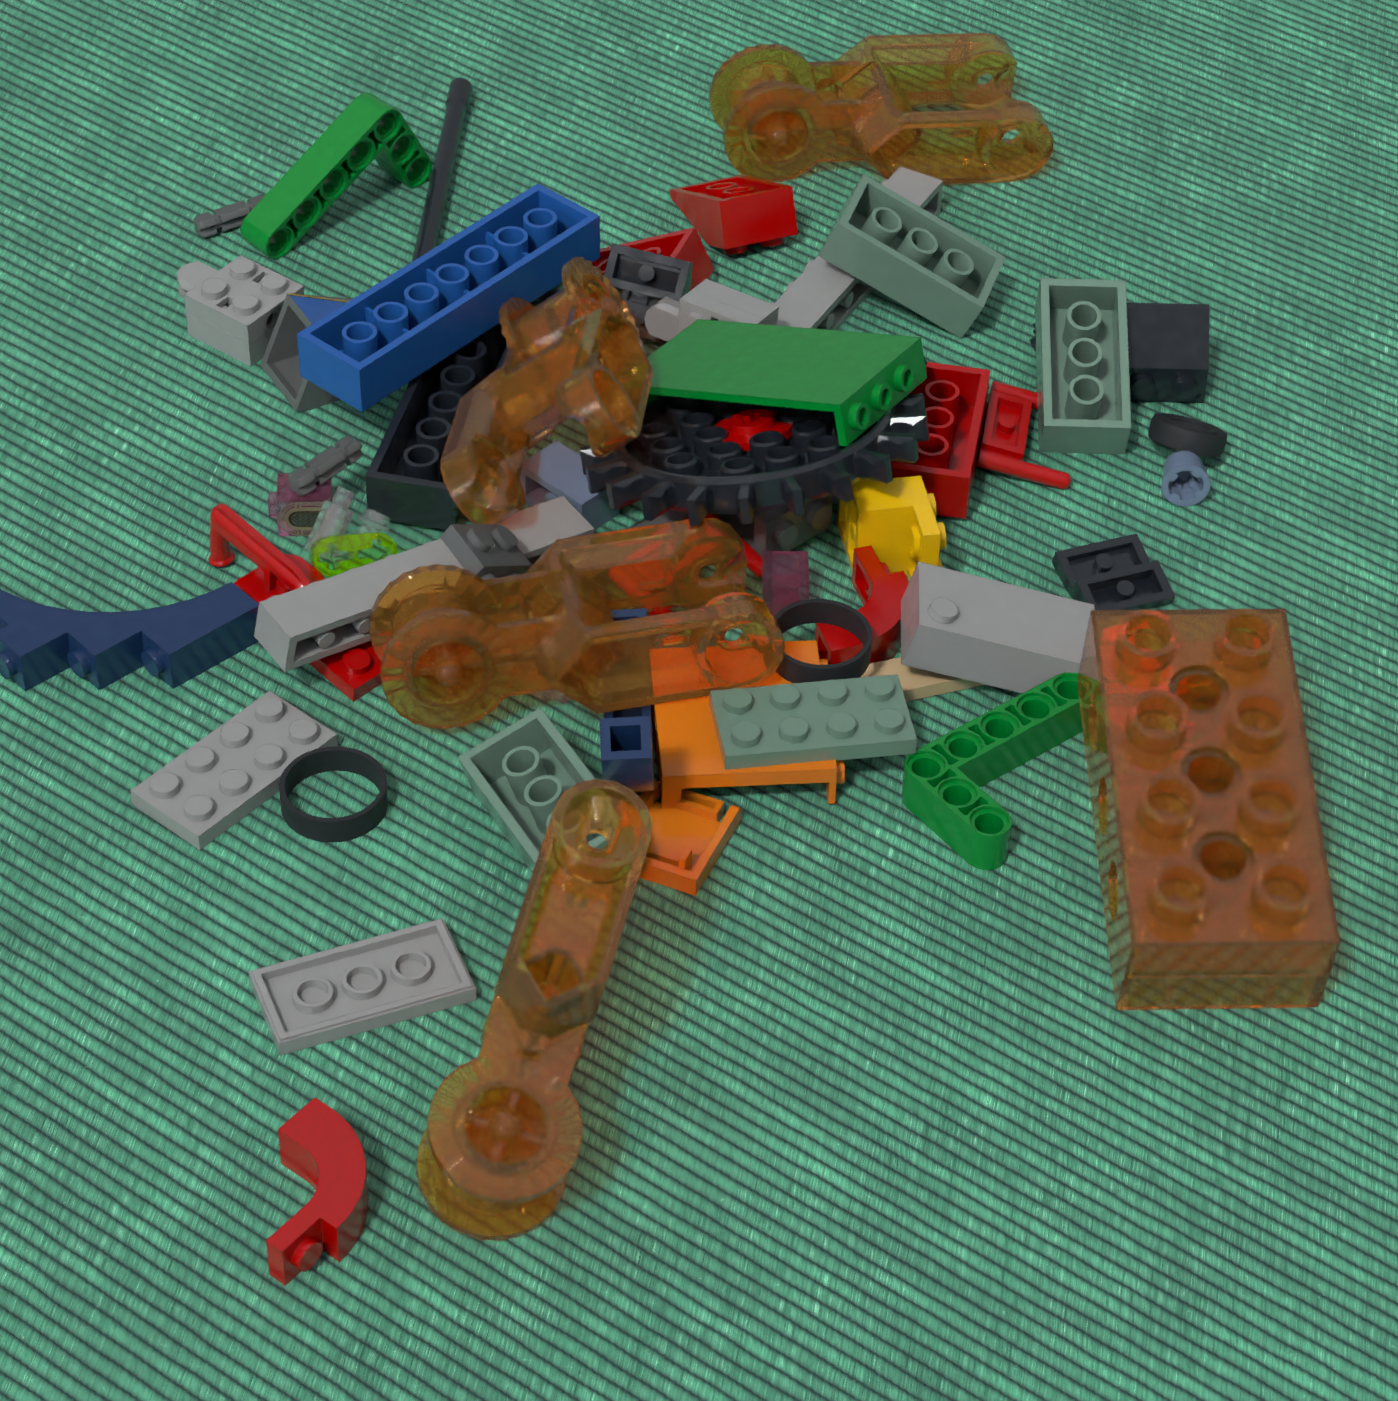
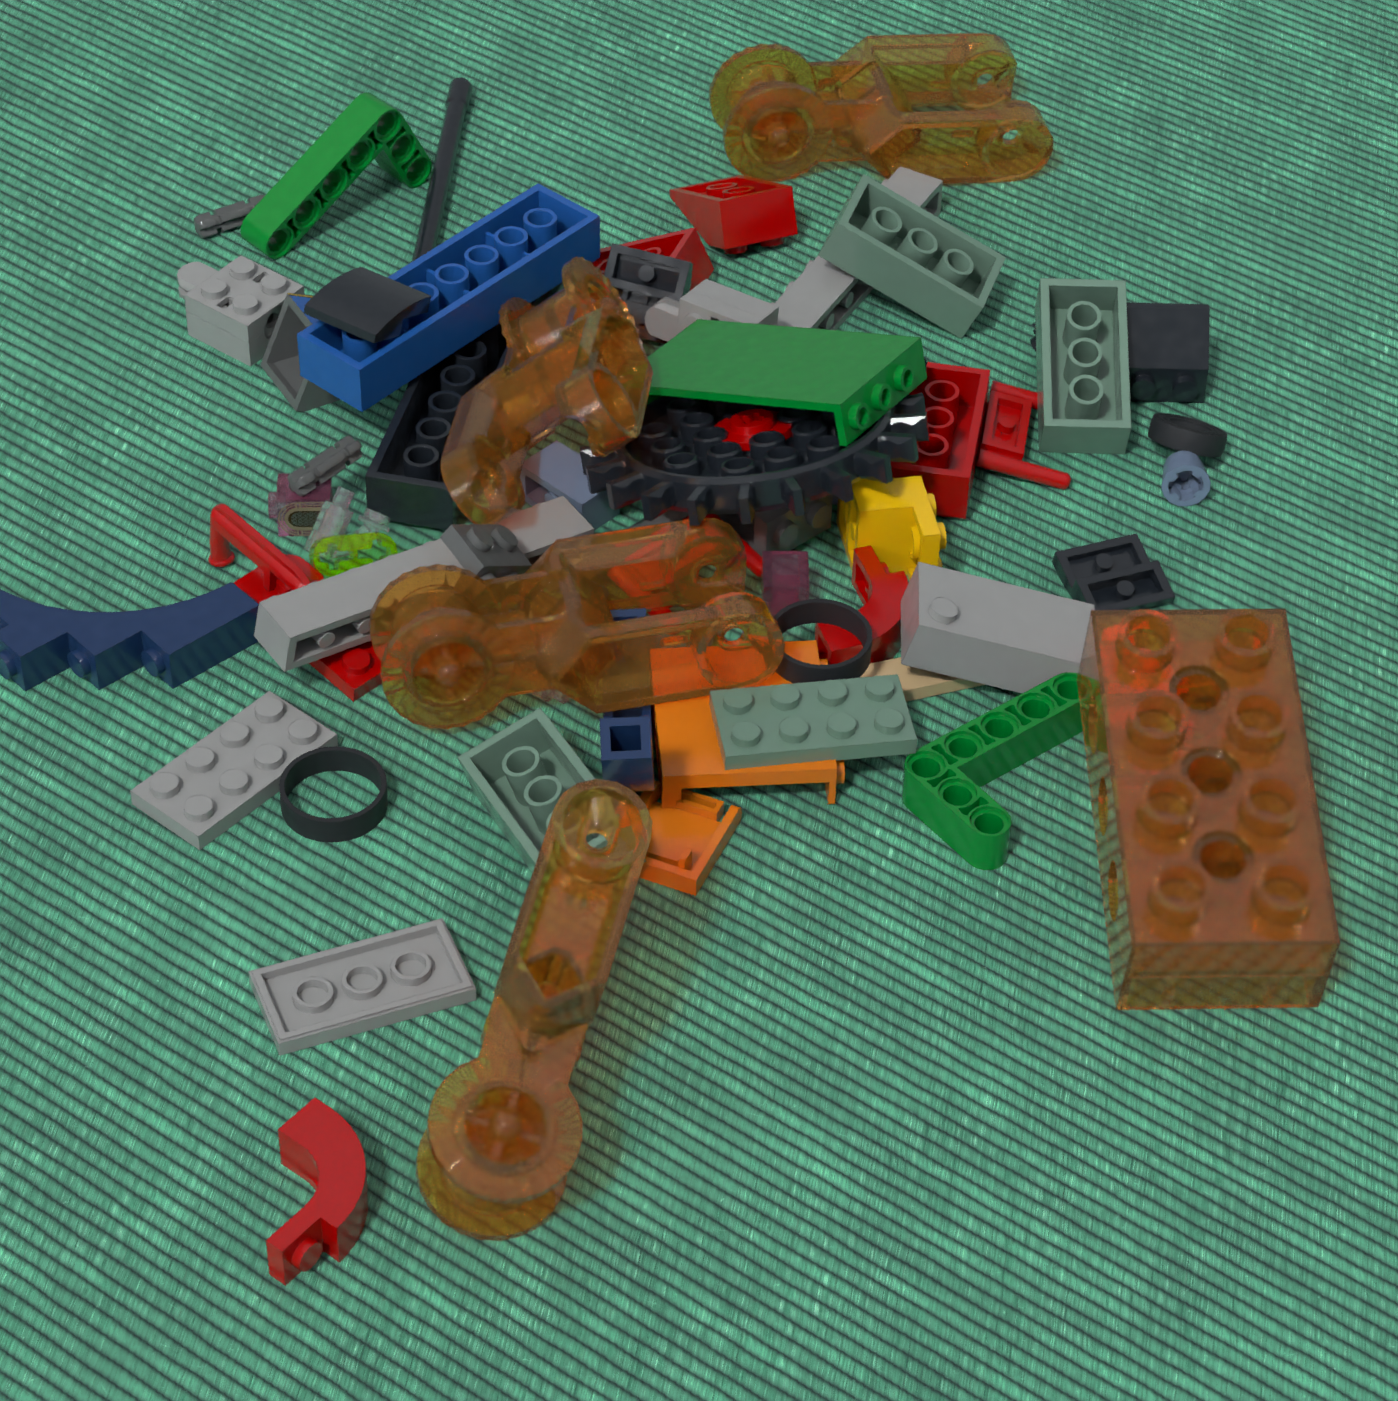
(367, 304): none -> black slope

